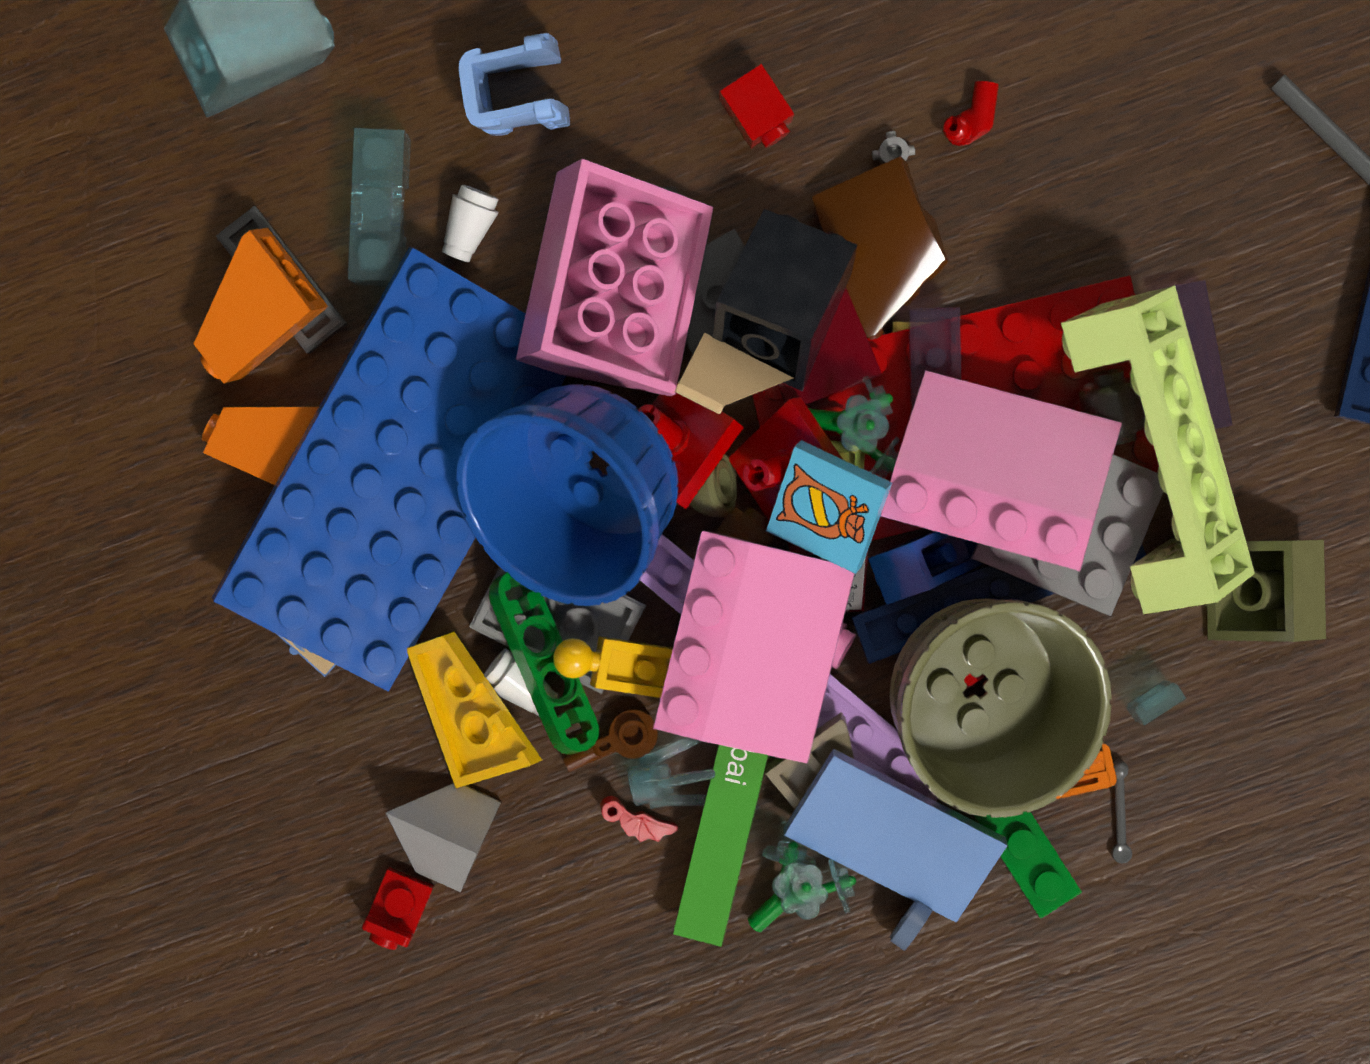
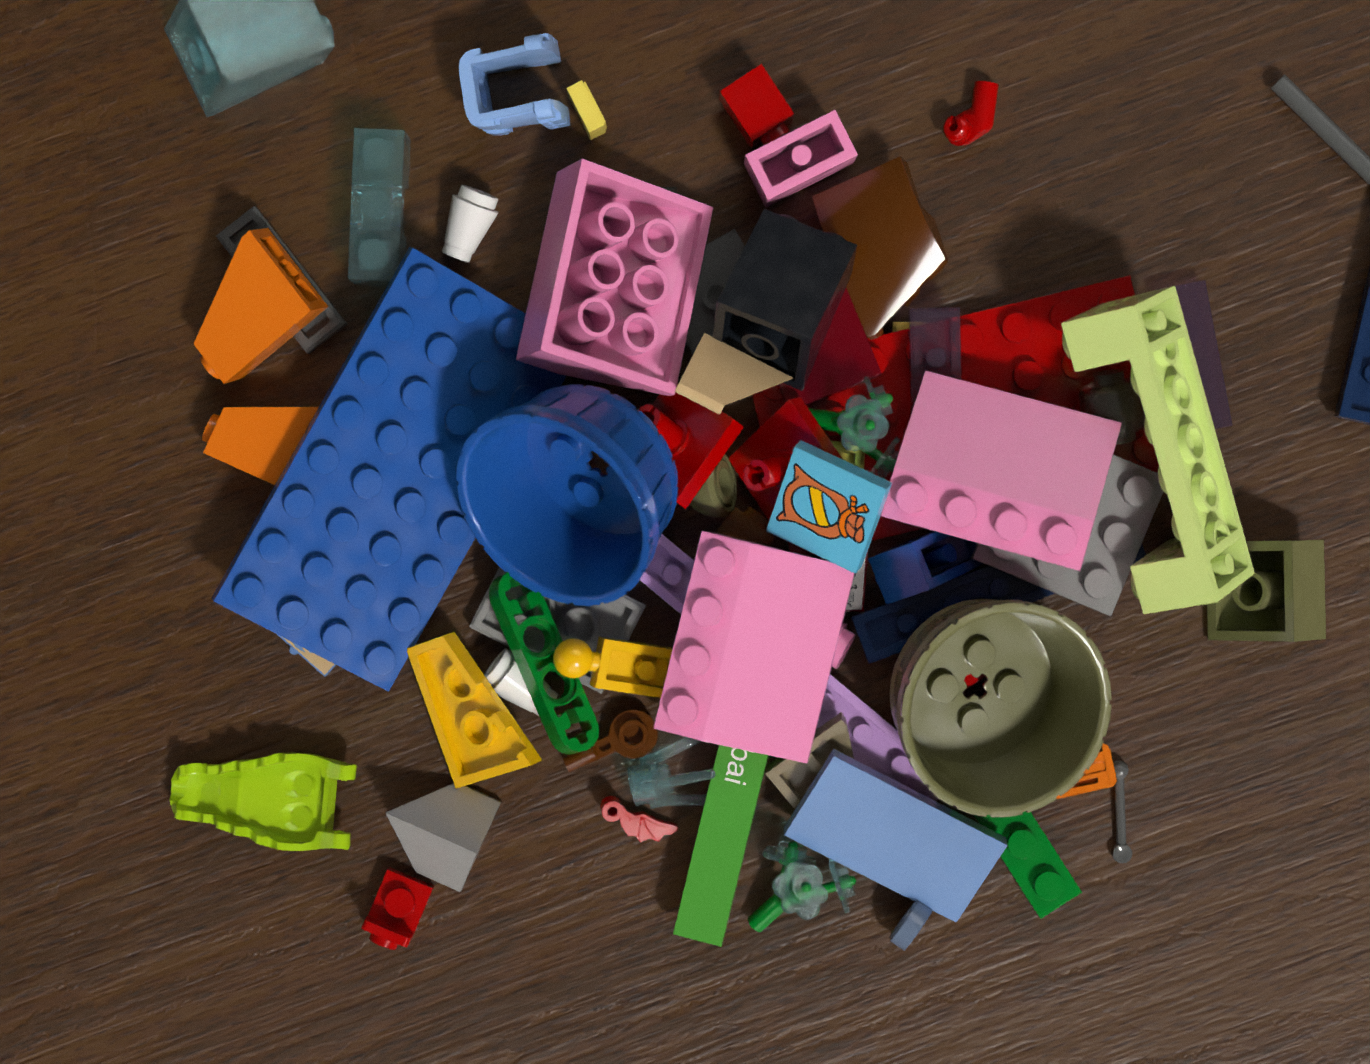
(272, 799): none -> lime animal
(587, 109): none -> light yellow tile
(800, 158): none -> bright pink brick
(893, 148): light grey piece -> none
(1155, 702): clear light blue tile -> none

